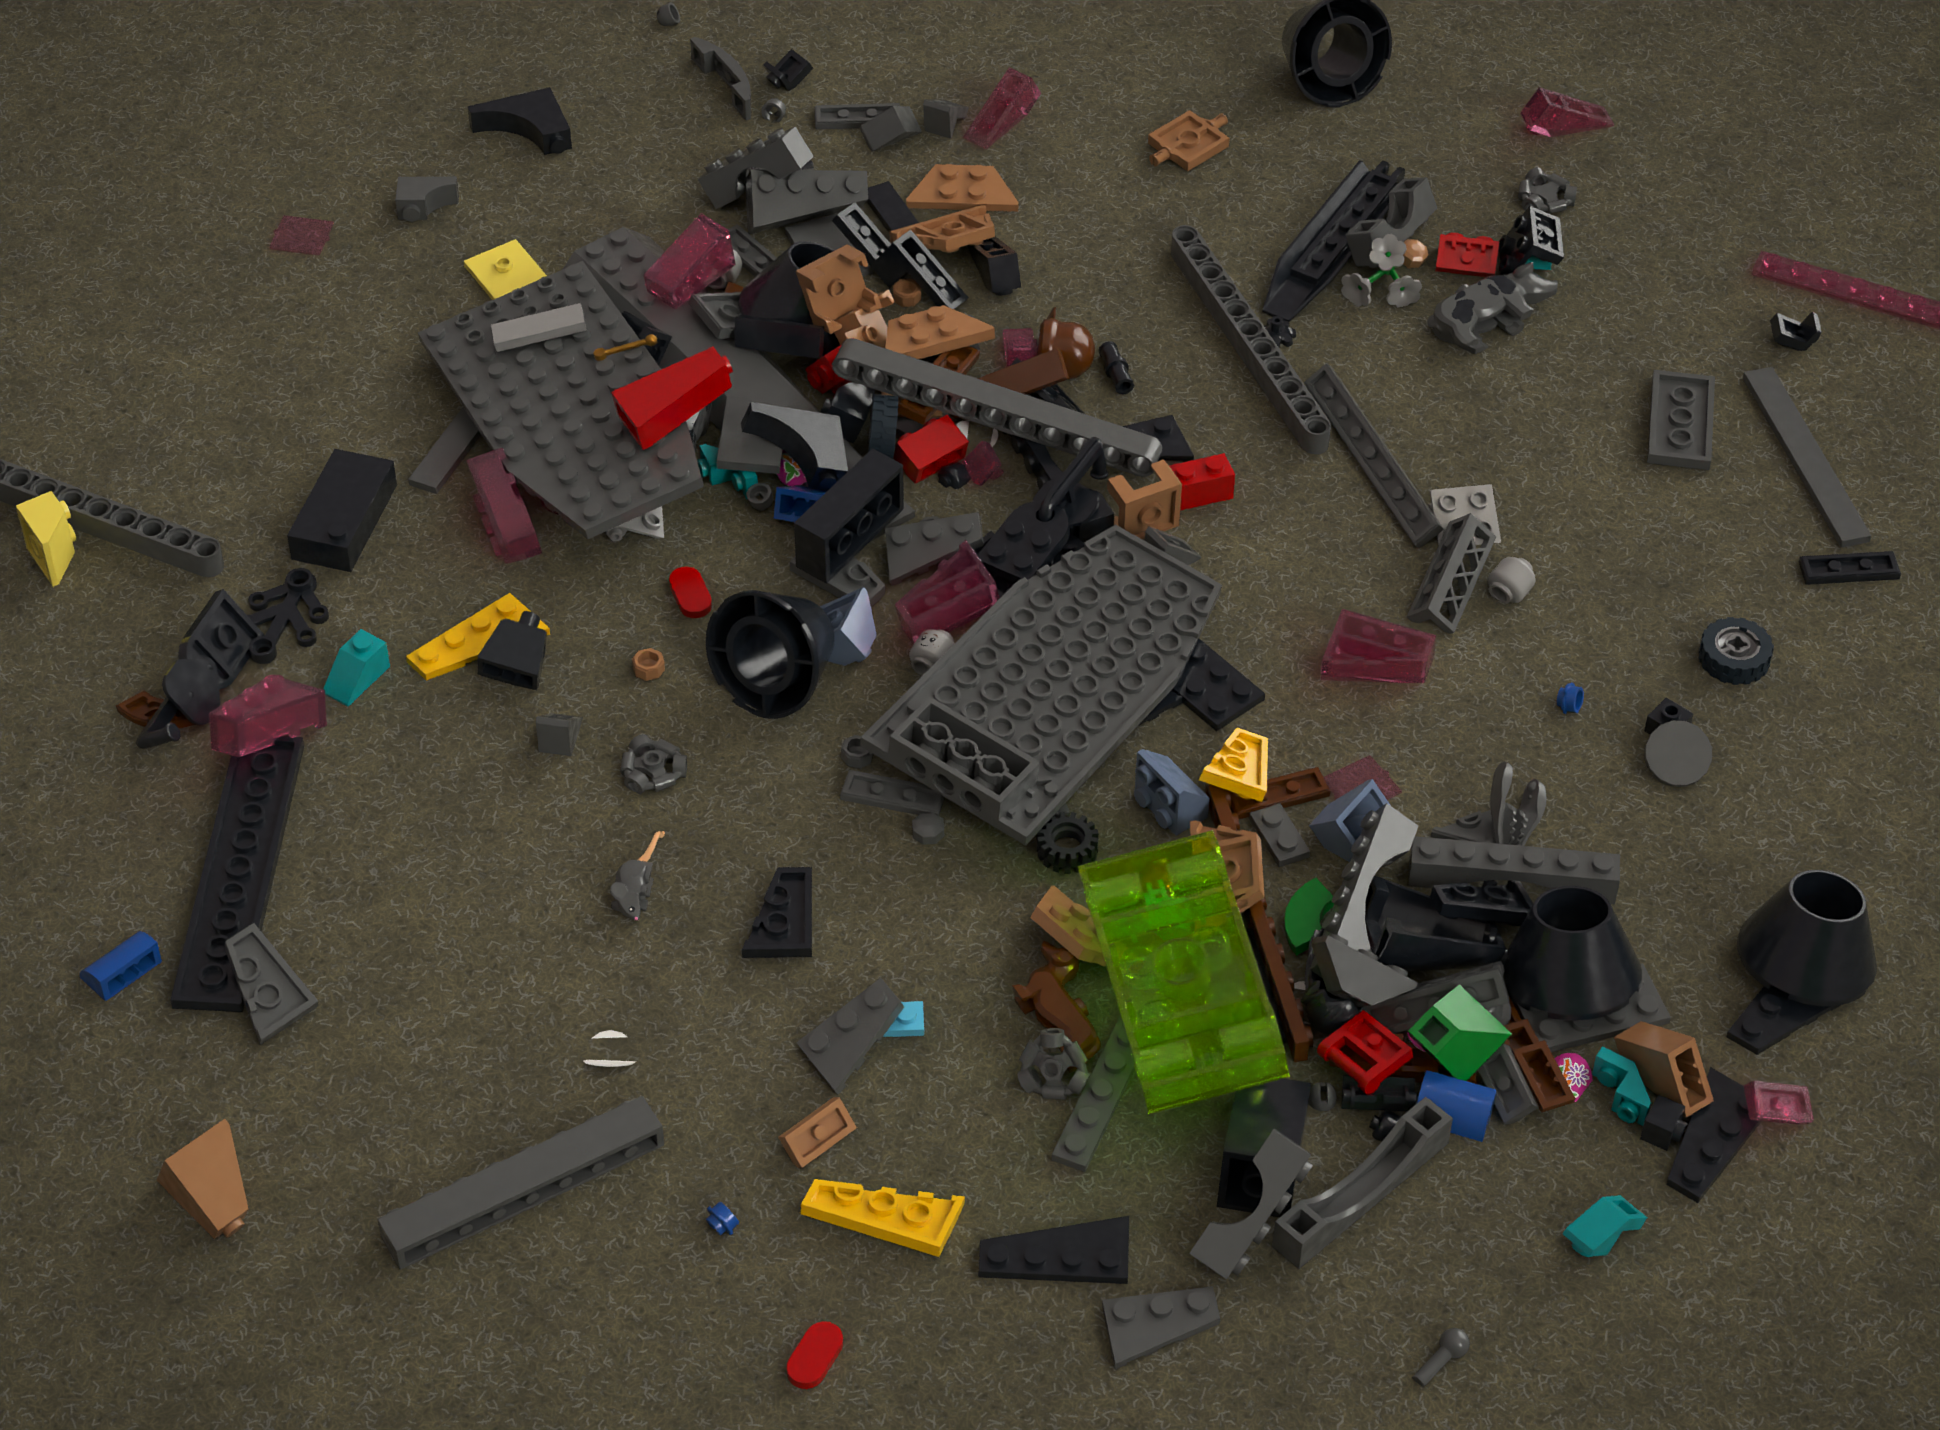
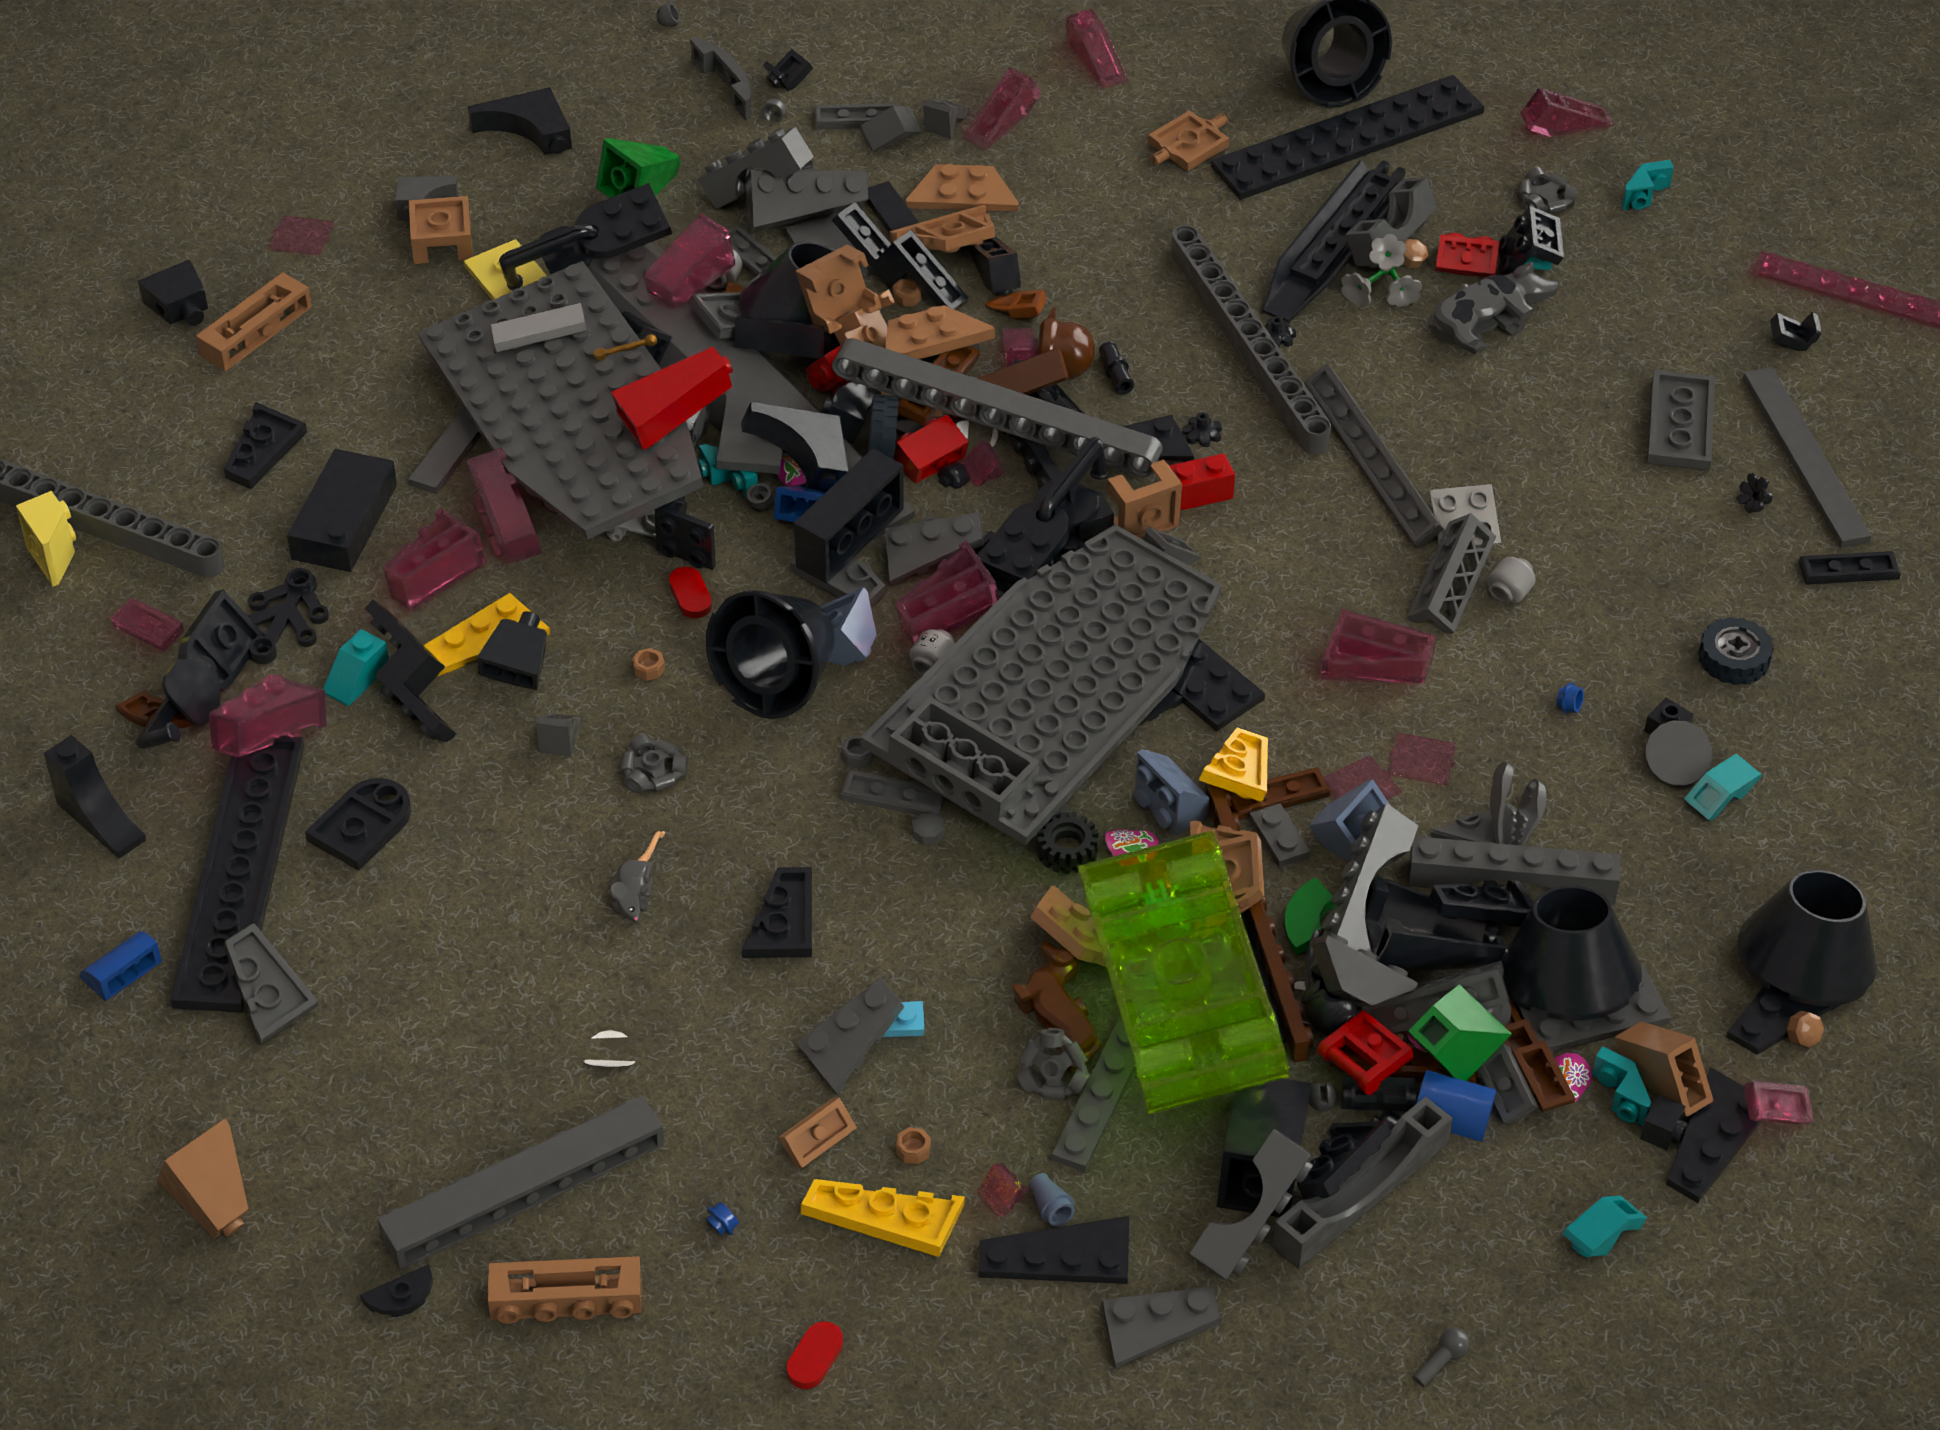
(87, 799): none -> black arch
(147, 624): none -> clear pink plate
(175, 294): none -> black torso
(253, 321): none -> medium nougat brick
(263, 444): none -> black wing
(361, 821): none -> black plate
(401, 1294): none -> black plate
(409, 672): none -> black bracket
(434, 560): none -> clear pink wedge
(440, 224): none -> medium nougat panel
(565, 1289): none -> medium nougat brick
(622, 225): none -> black plate
(633, 164): none -> green slope
(684, 535): none -> black bracket
(913, 1145): none -> medium nougat tile
(1001, 1189): none -> clear pink tile
(1019, 304): none -> dark orange plate
(1052, 1201): none -> sand blue cone
(1094, 47): none -> clear pink slope
(1125, 841): none -> sticker
(1203, 430): none -> black plant
(1342, 1156): none -> black wing
(1346, 137): none -> black plate
(1422, 759): none -> clear pink piece
(1647, 179): none -> teal slope
(1722, 783): none -> teal slope
(1754, 493): none -> black plant
(1805, 1029): none -> medium nougat tile

